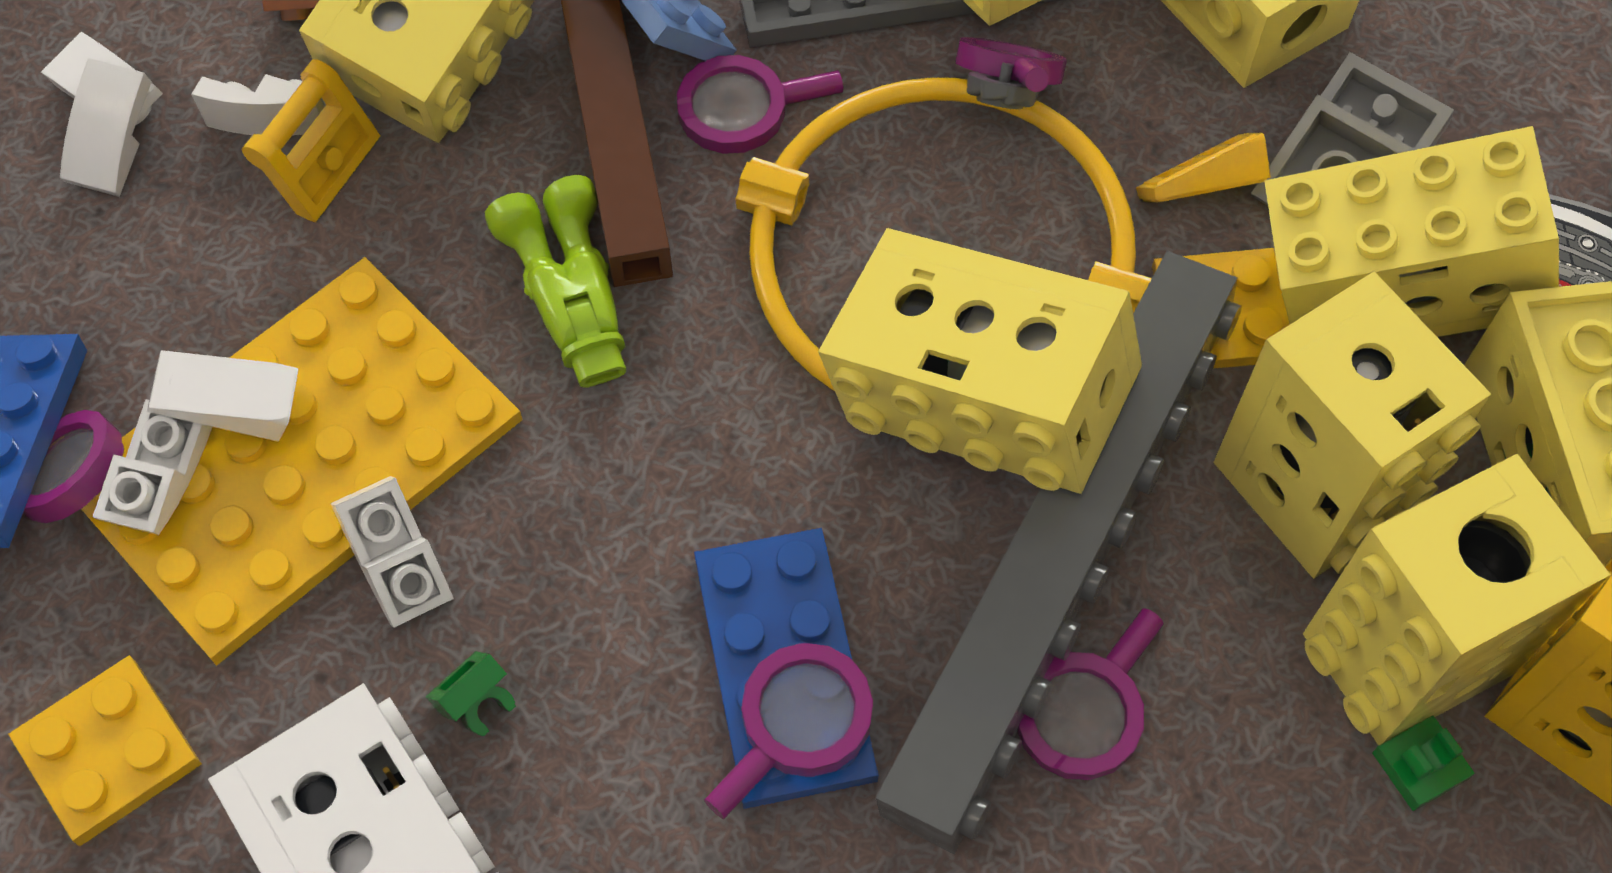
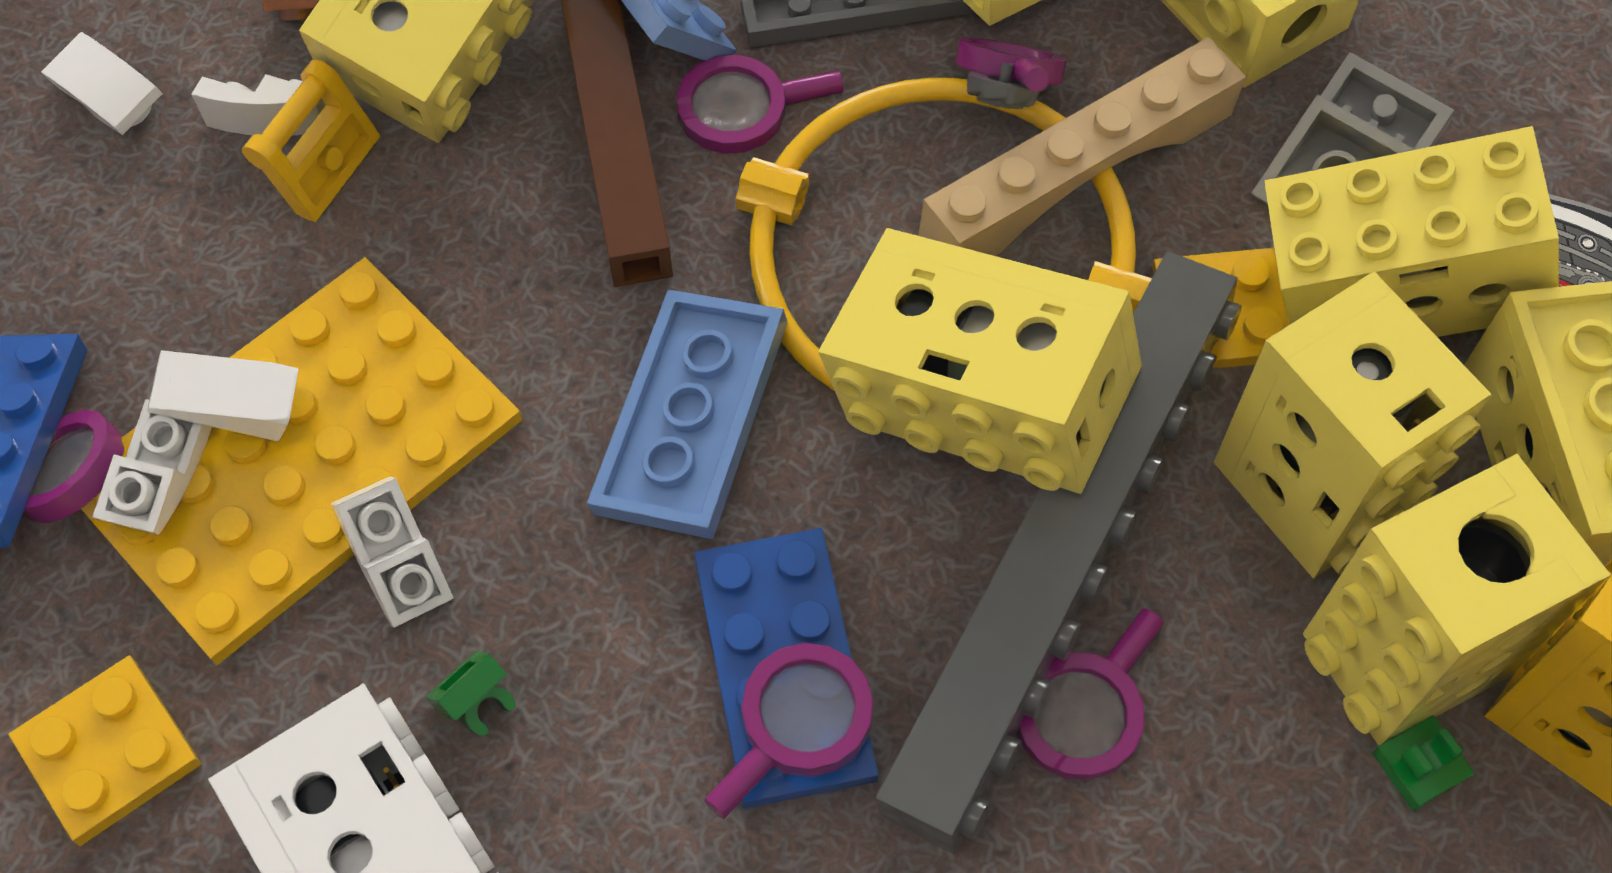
(101, 126): white slope -> none
(570, 296): lime piece -> none
(688, 414): none -> medium blue plate
(1152, 111): none -> tan arch
(1225, 166): yellow slope -> none

